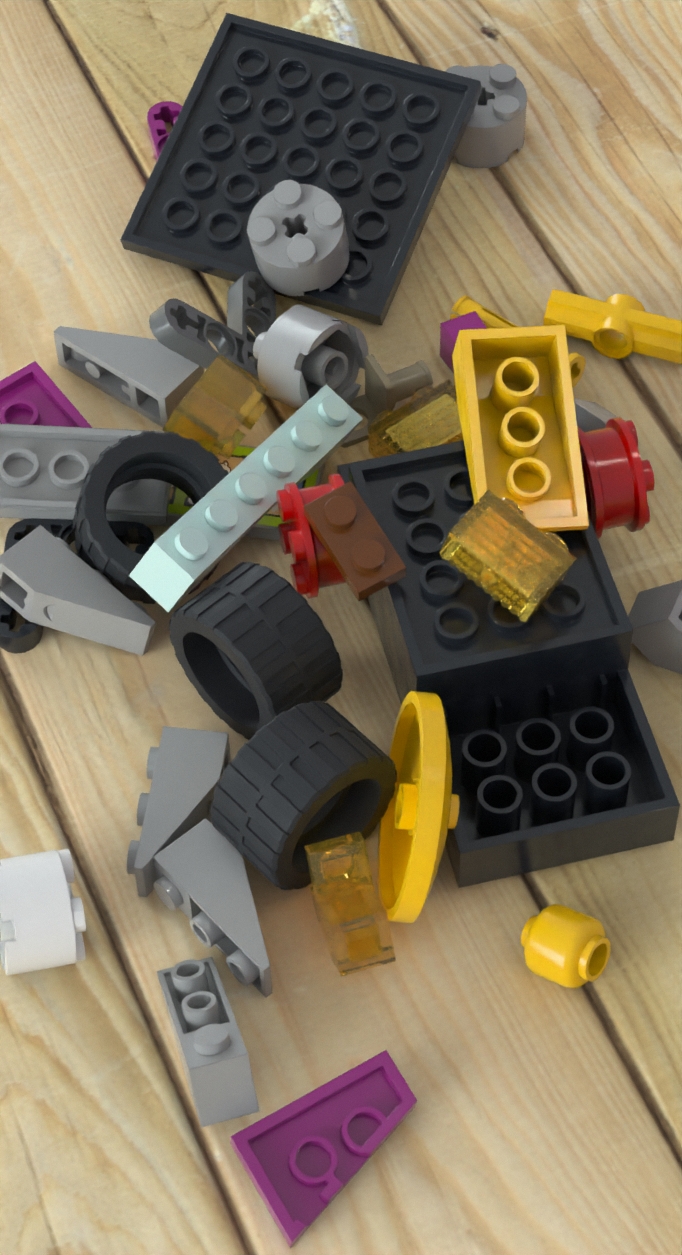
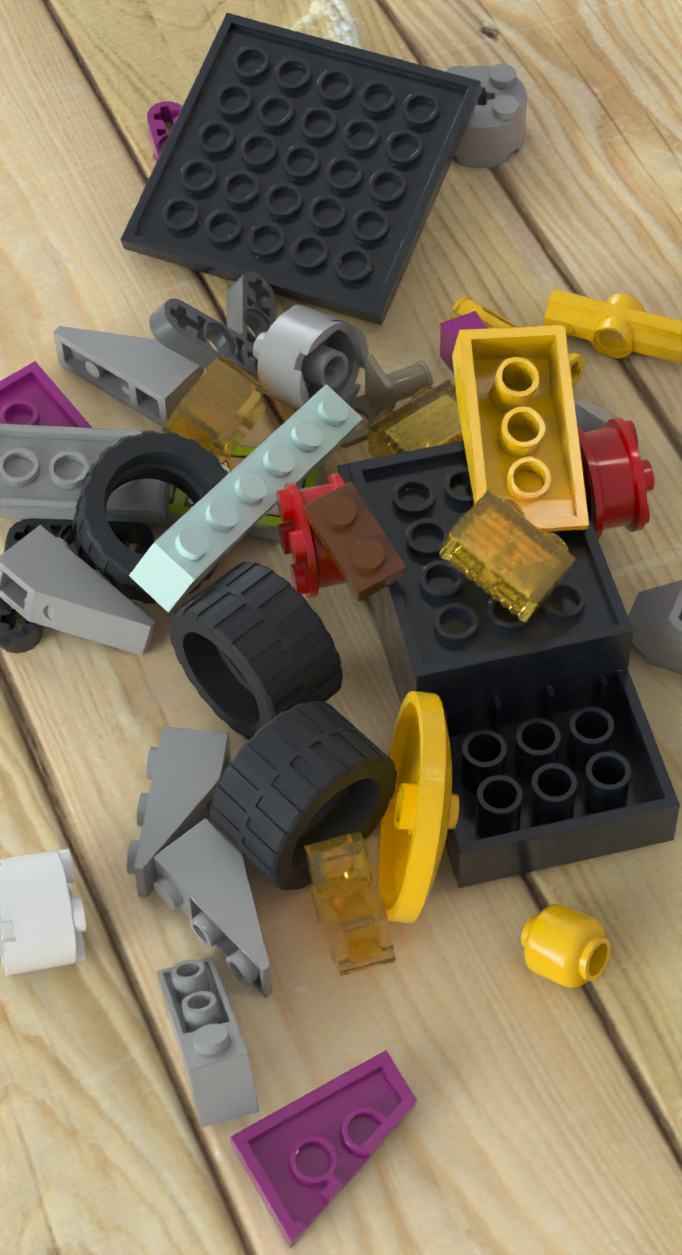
(298, 238): light grey brick -> none

